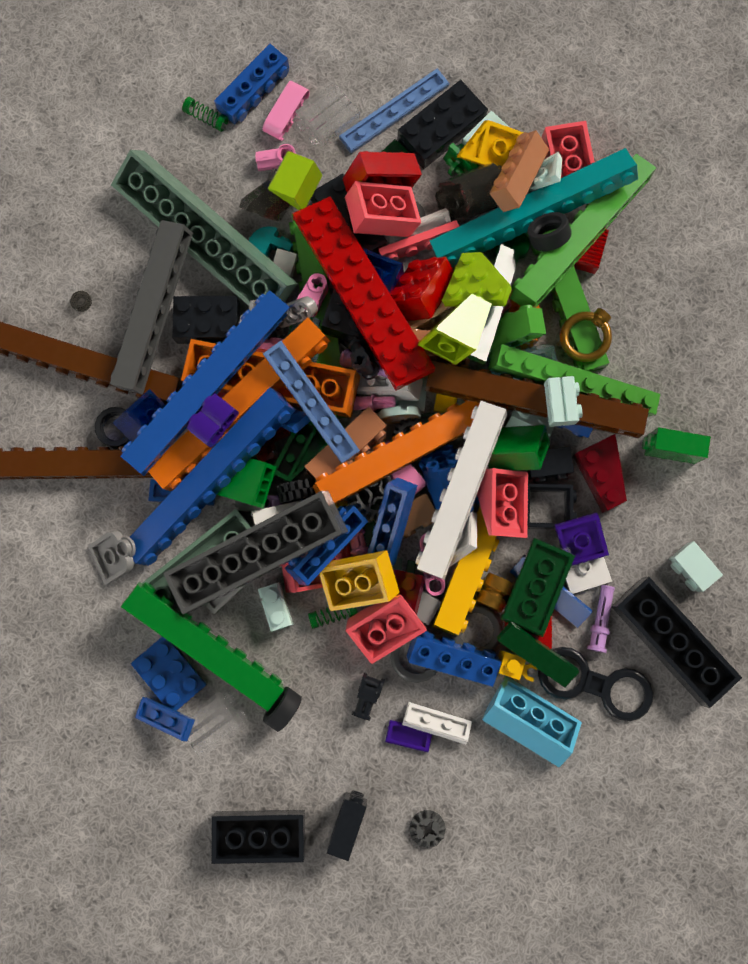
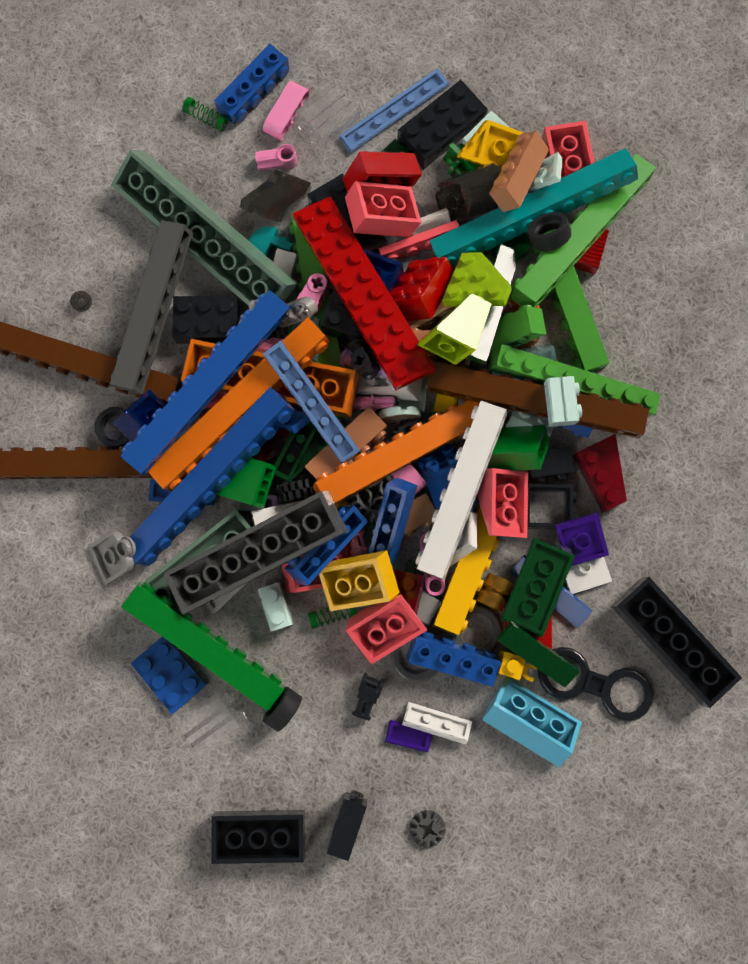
(165, 719): blue tile -> none
(212, 420): dark purple brick -> none
(296, 180): lime slope -> none
(599, 630): lavender pin -> none
(600, 319): pearl gold piece -> none
(676, 445): green brick -> none
(695, 567): light aqua brick -> none

